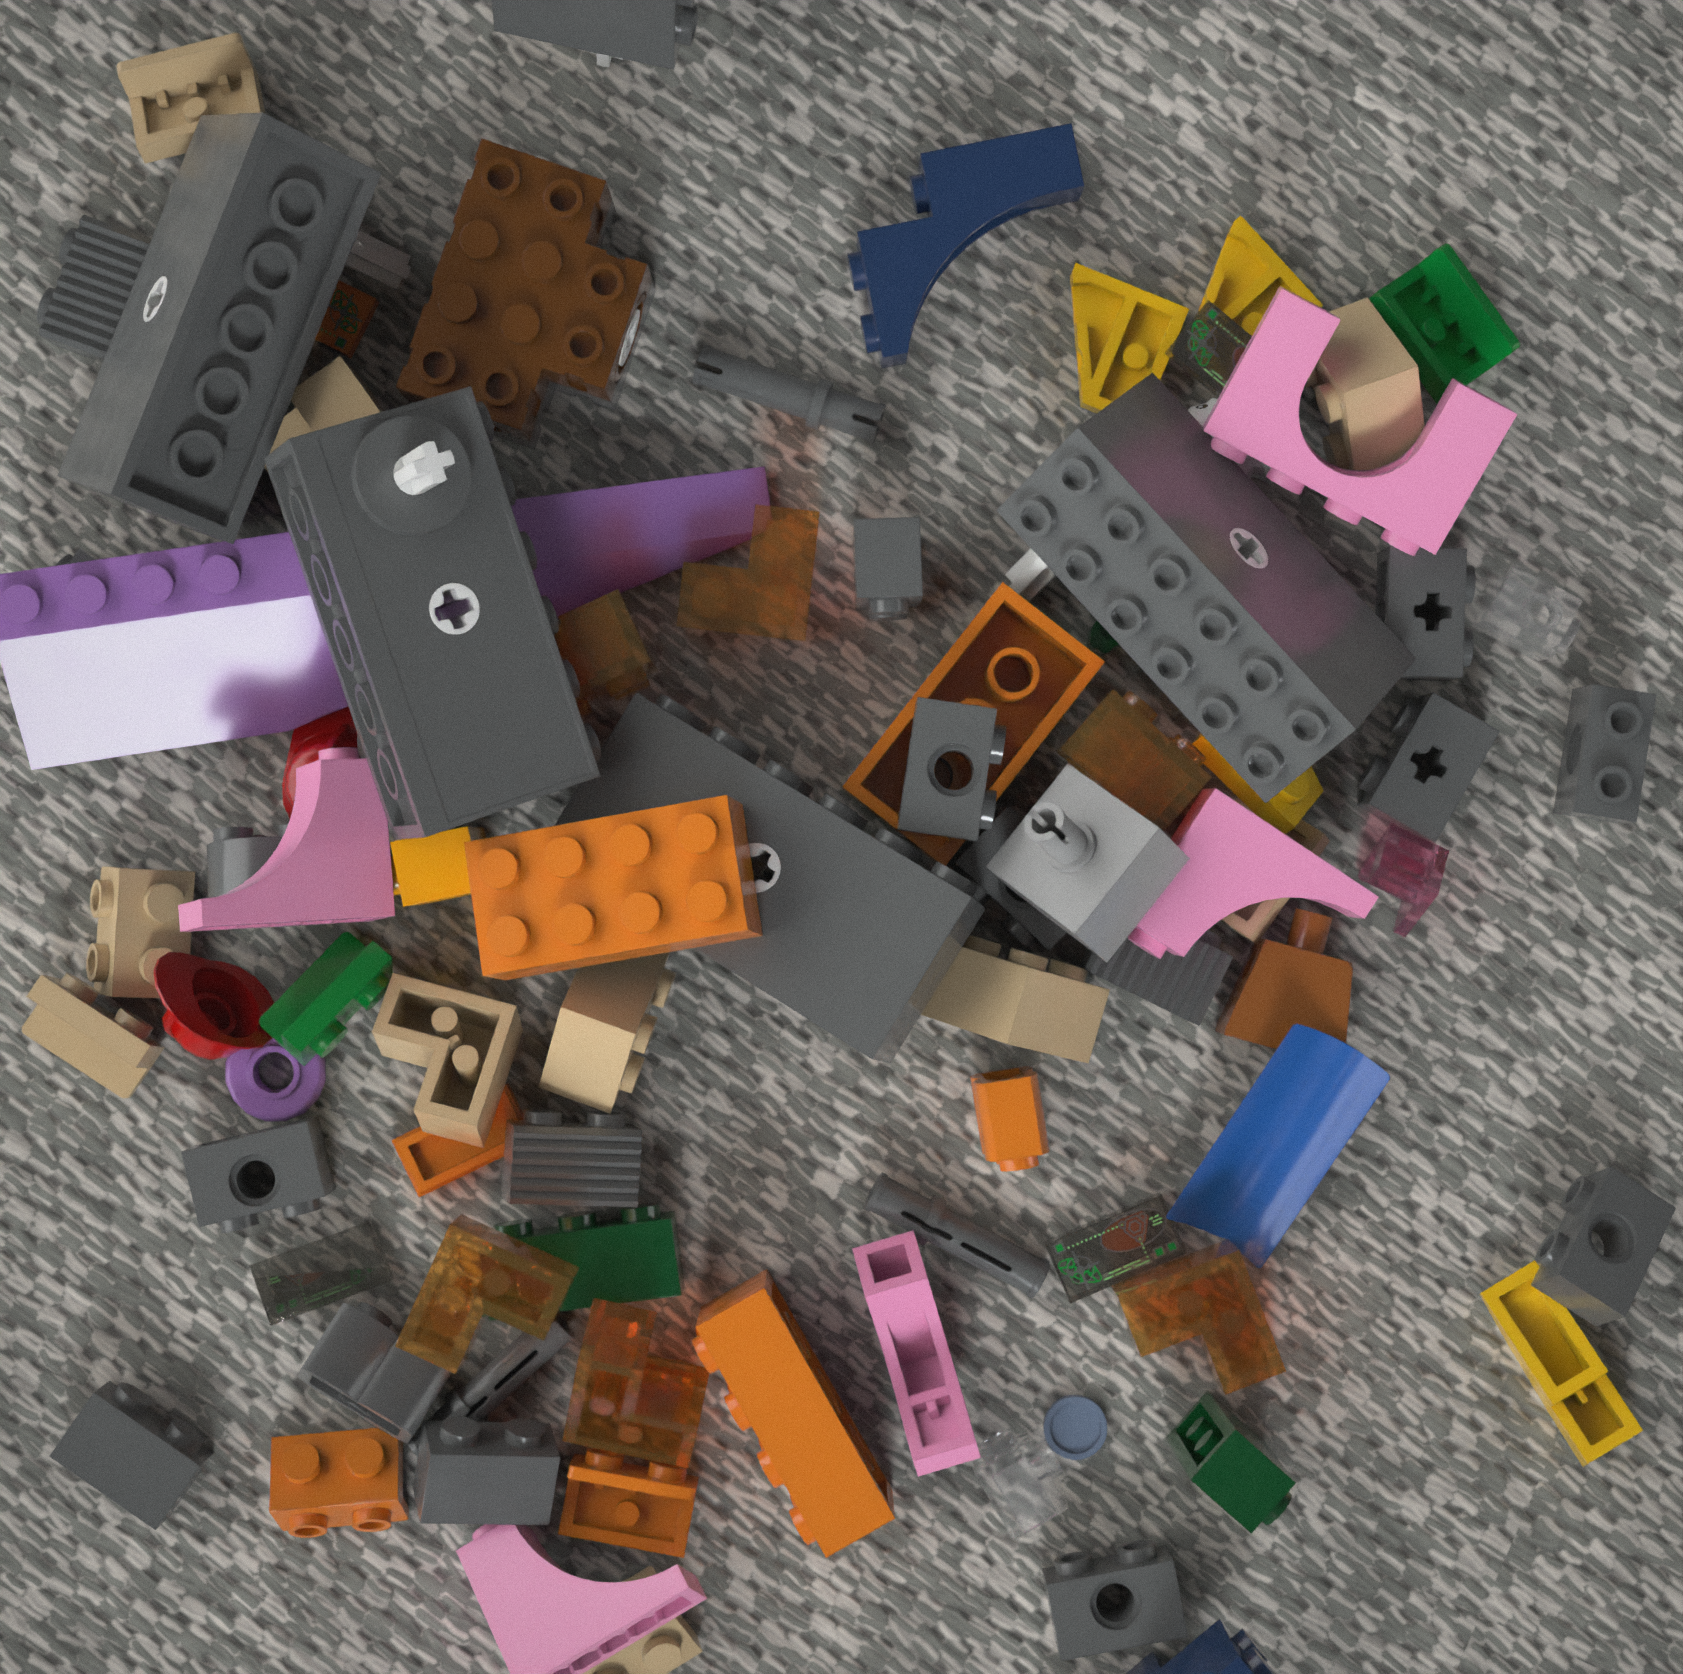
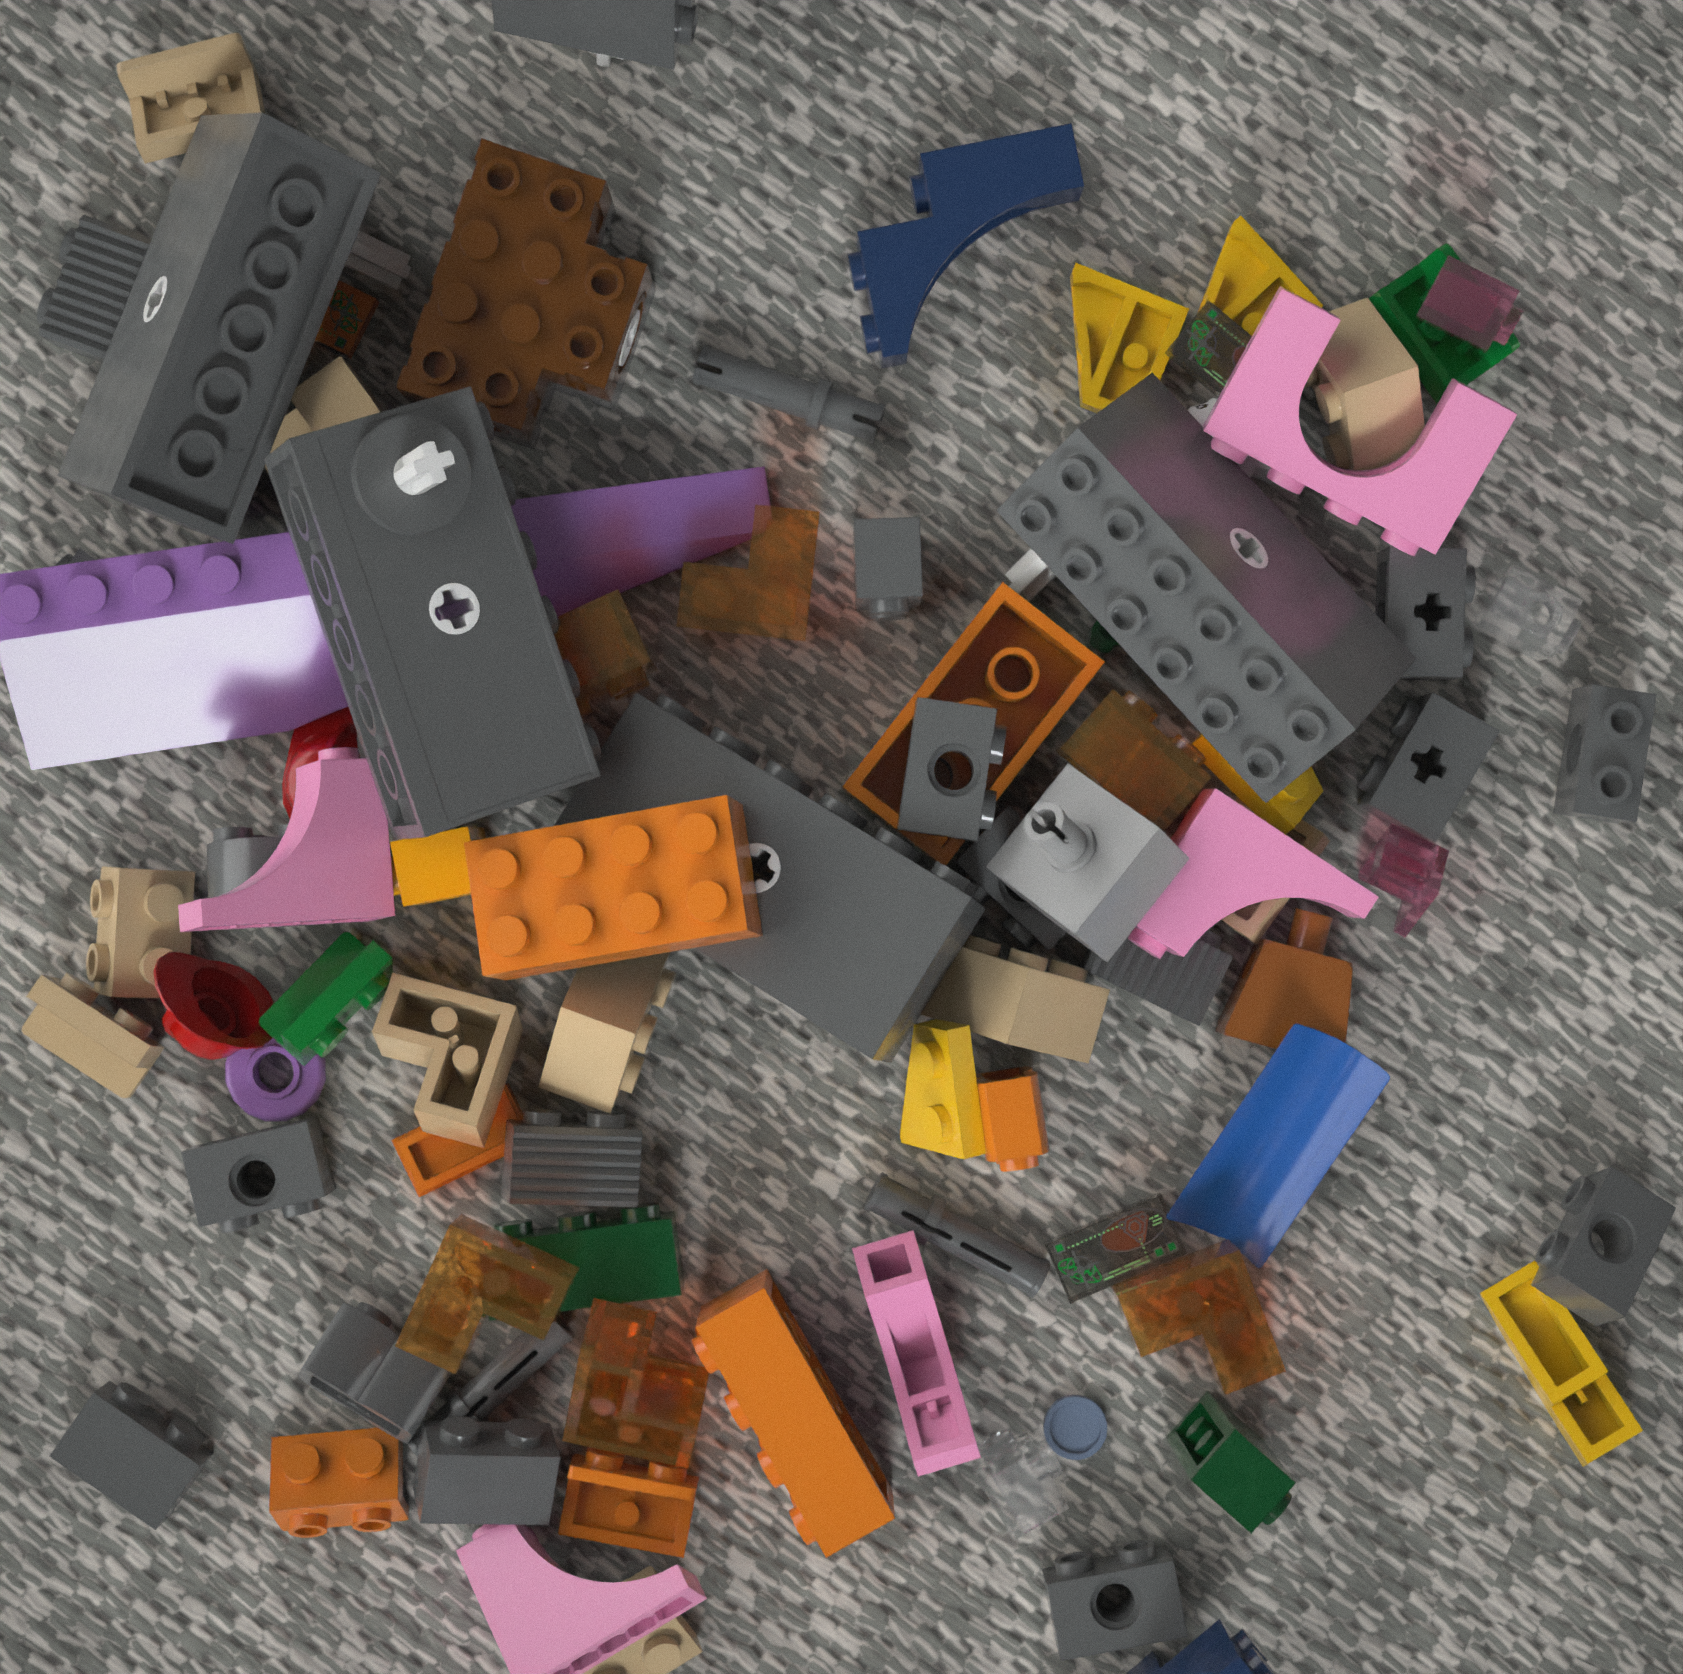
(321, 1272): clear smoke tile -> none
(942, 1092): none -> yellow wing
(1470, 306): none -> clear pink brick

